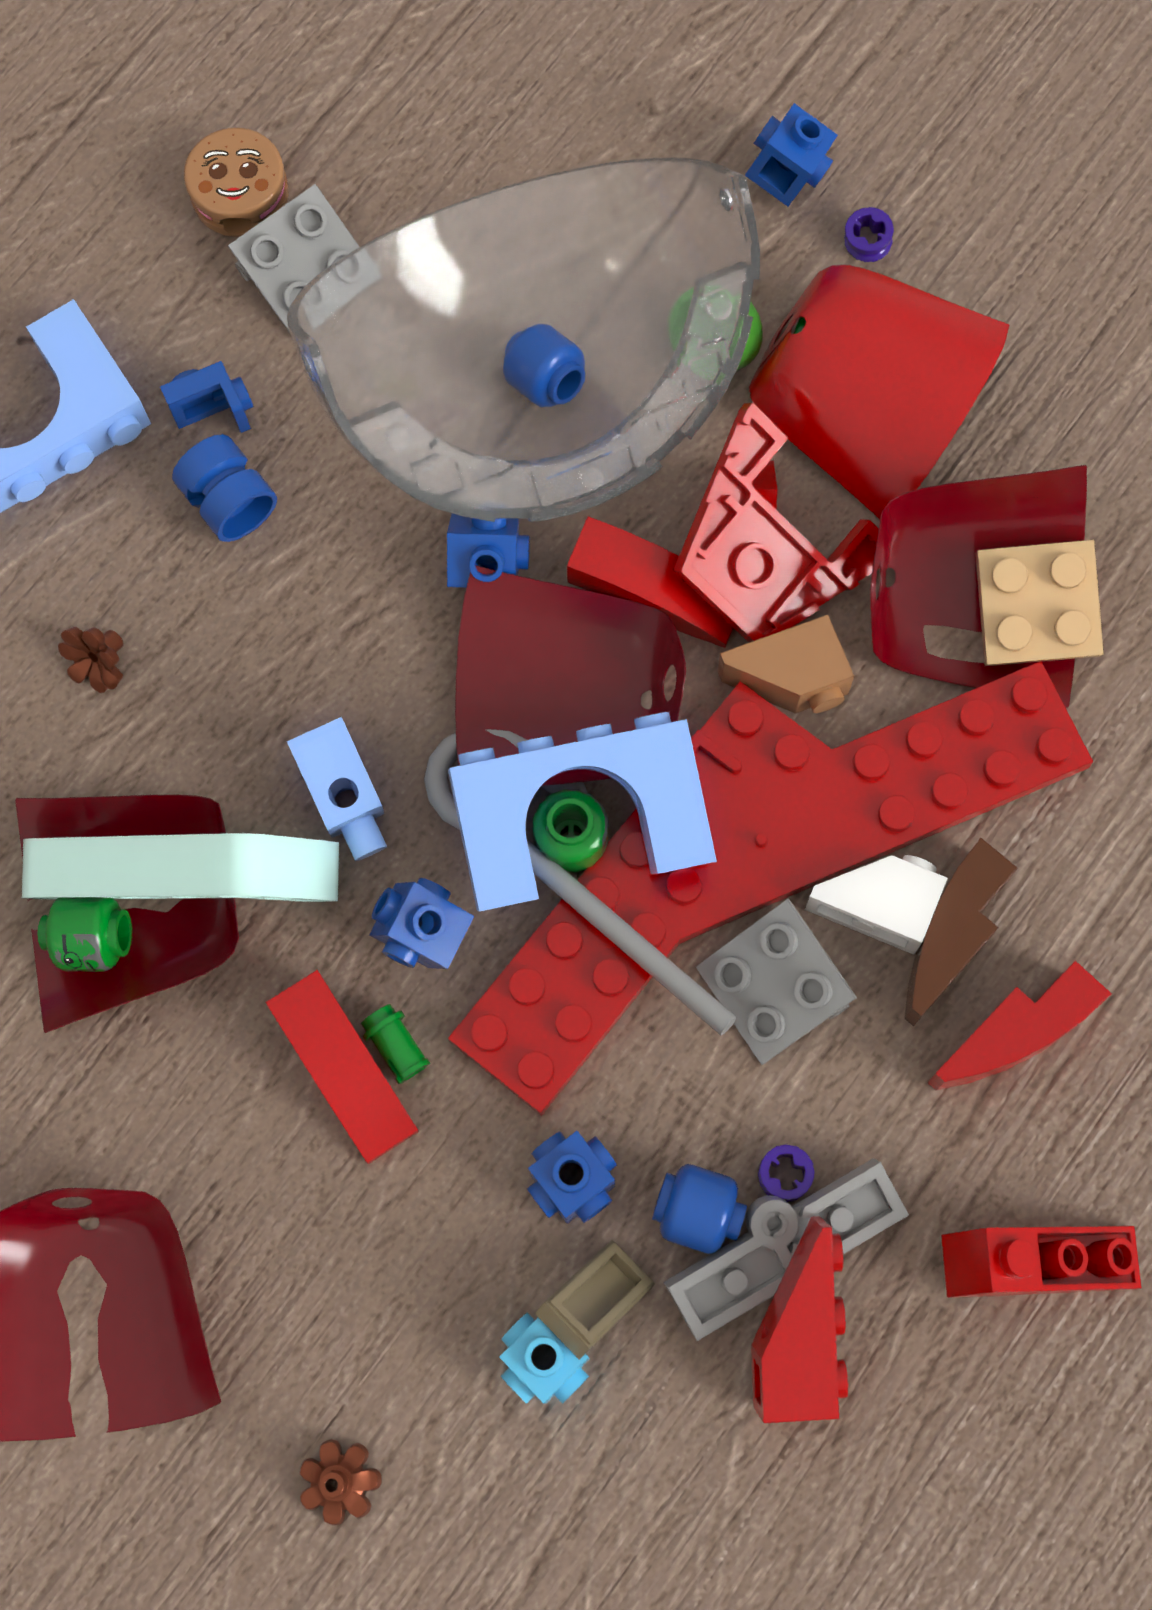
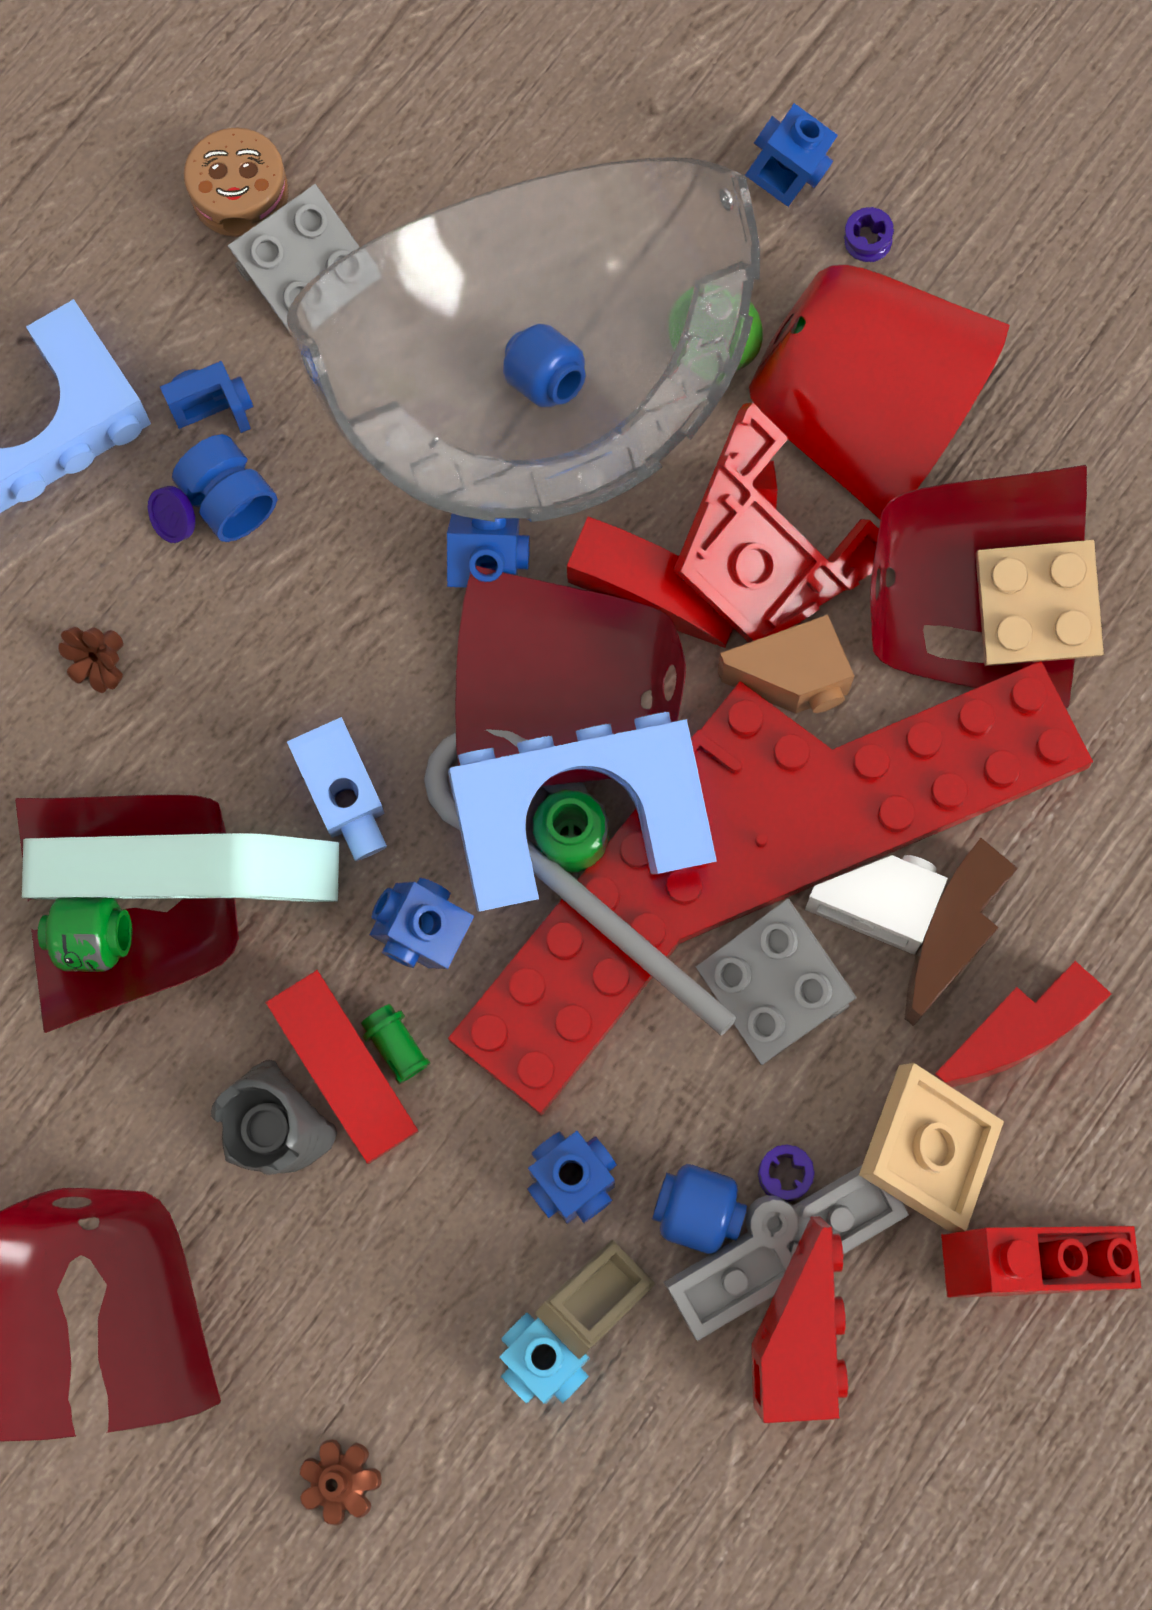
(171, 514): none -> dark purple piece
(270, 1123): none -> dark grey hair
(931, 1148): none -> tan plate

